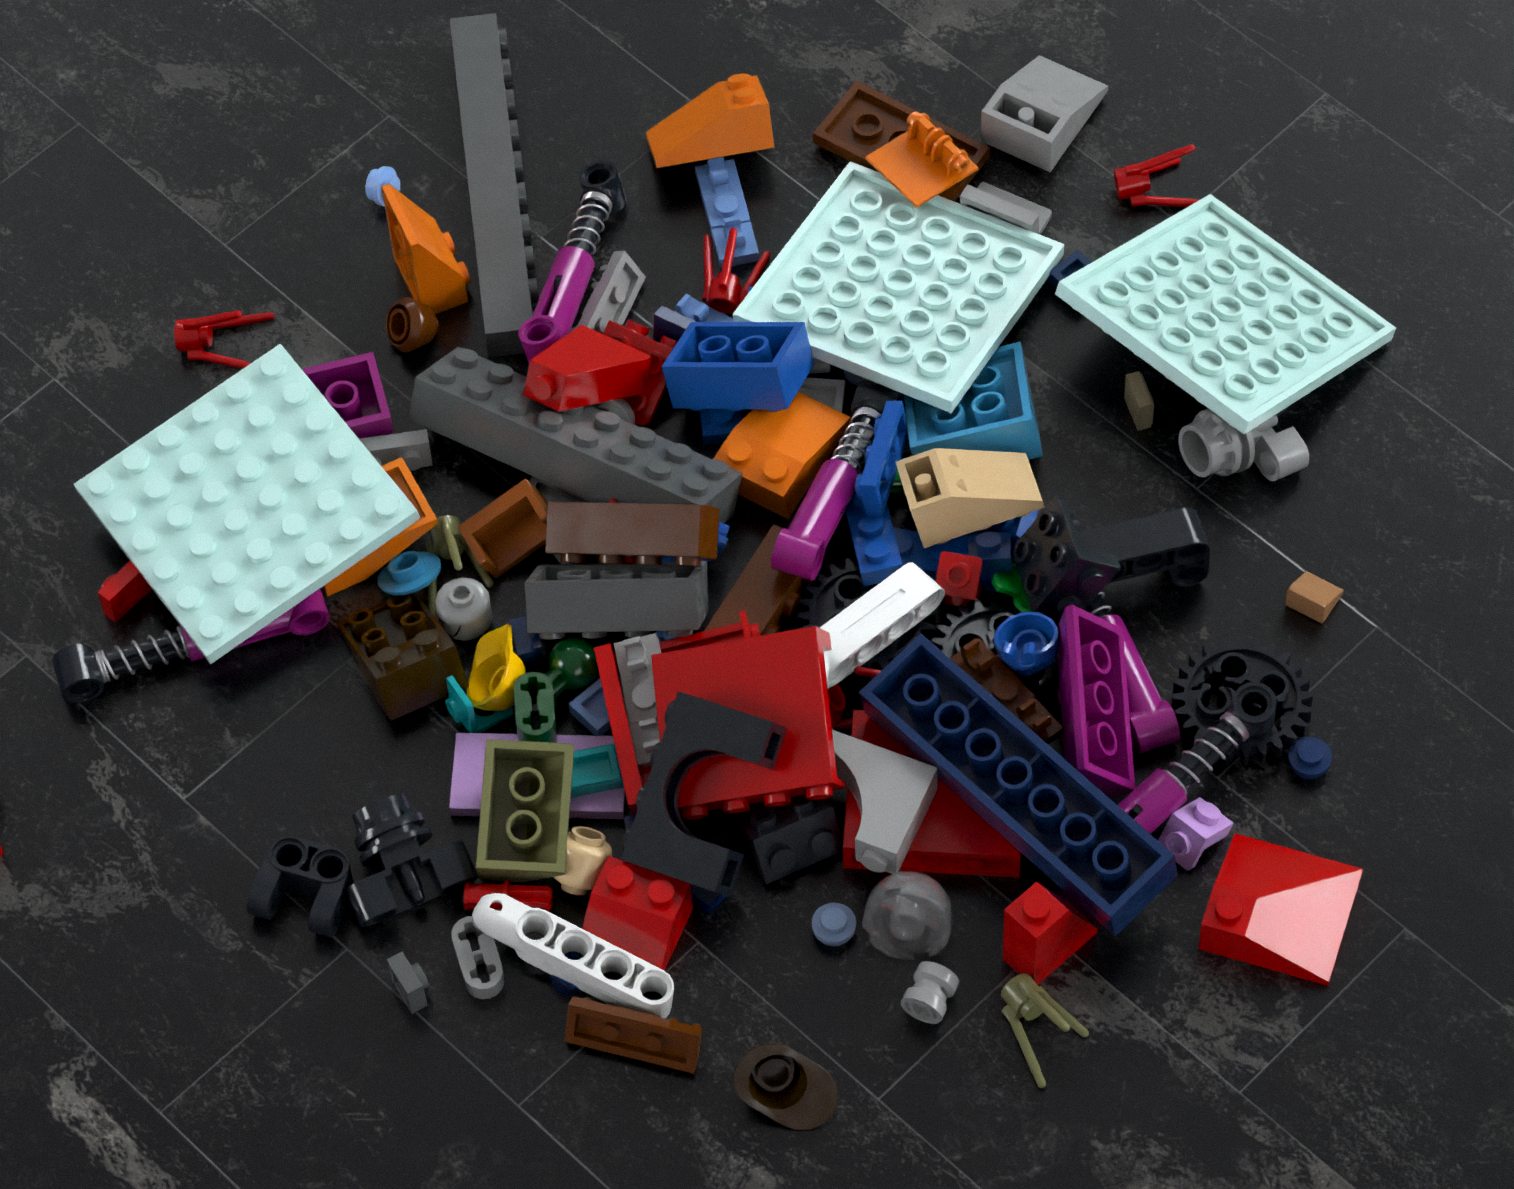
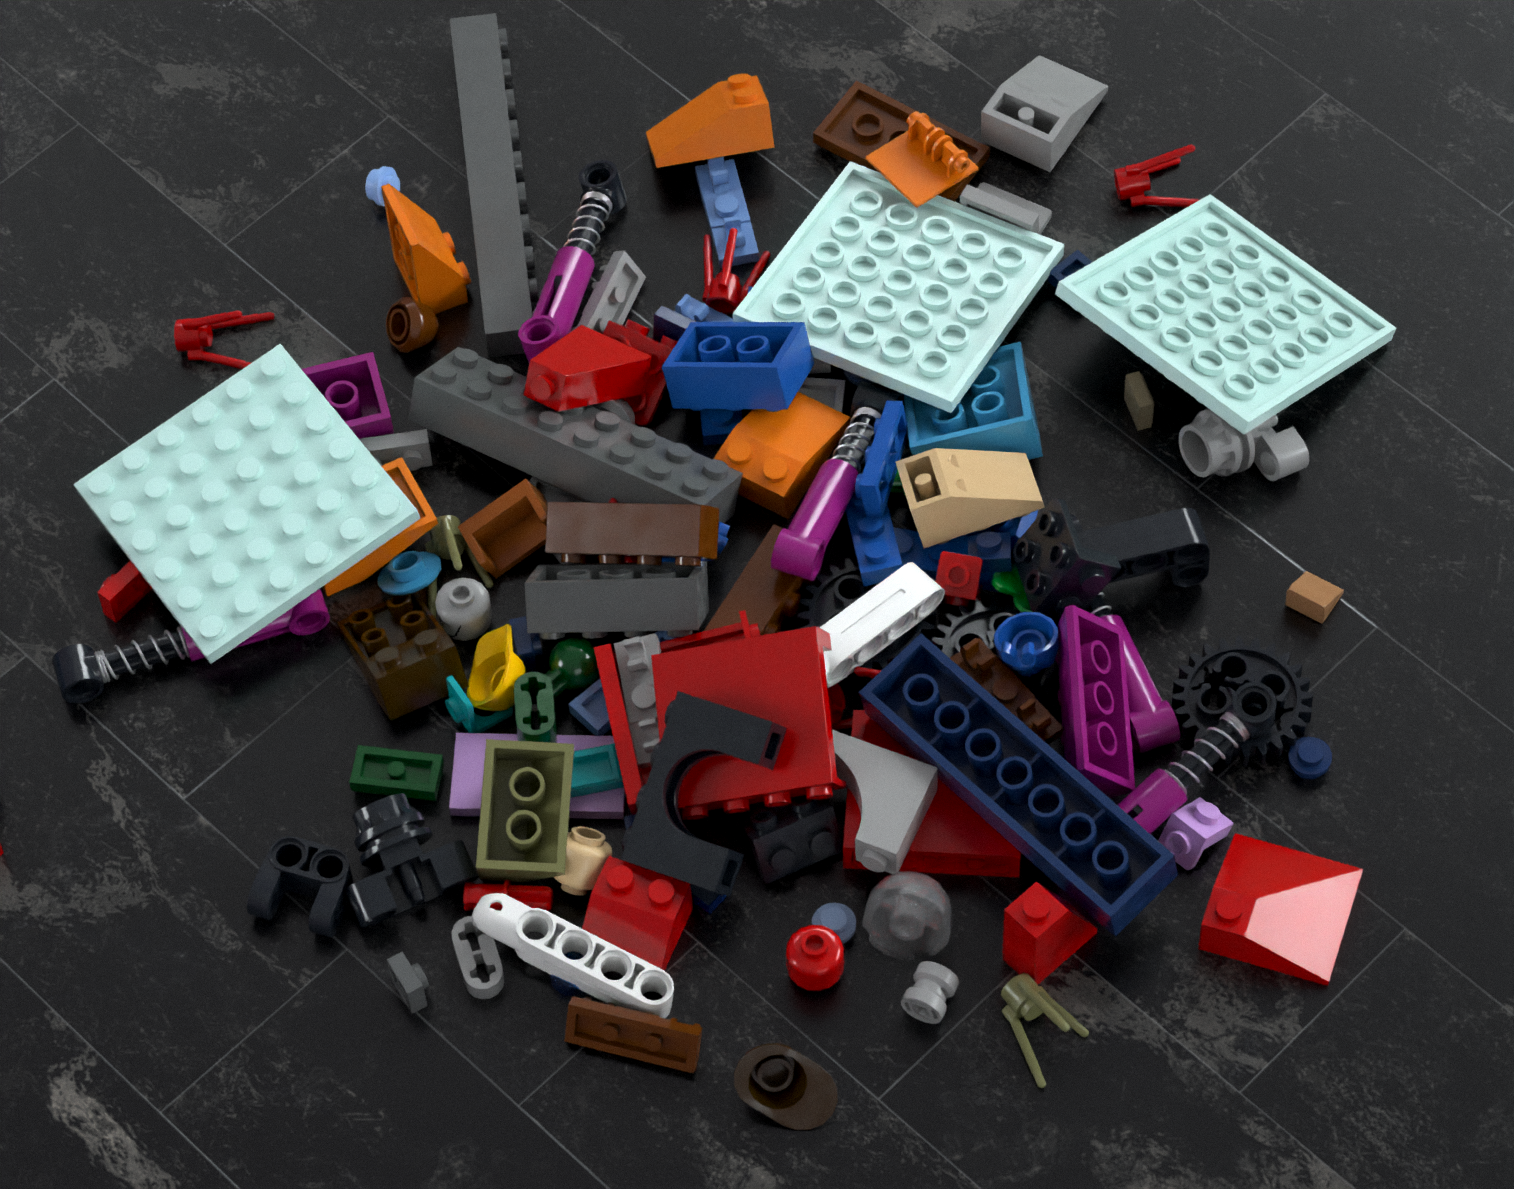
(396, 772): none -> dark green plate
(815, 957): none -> red head

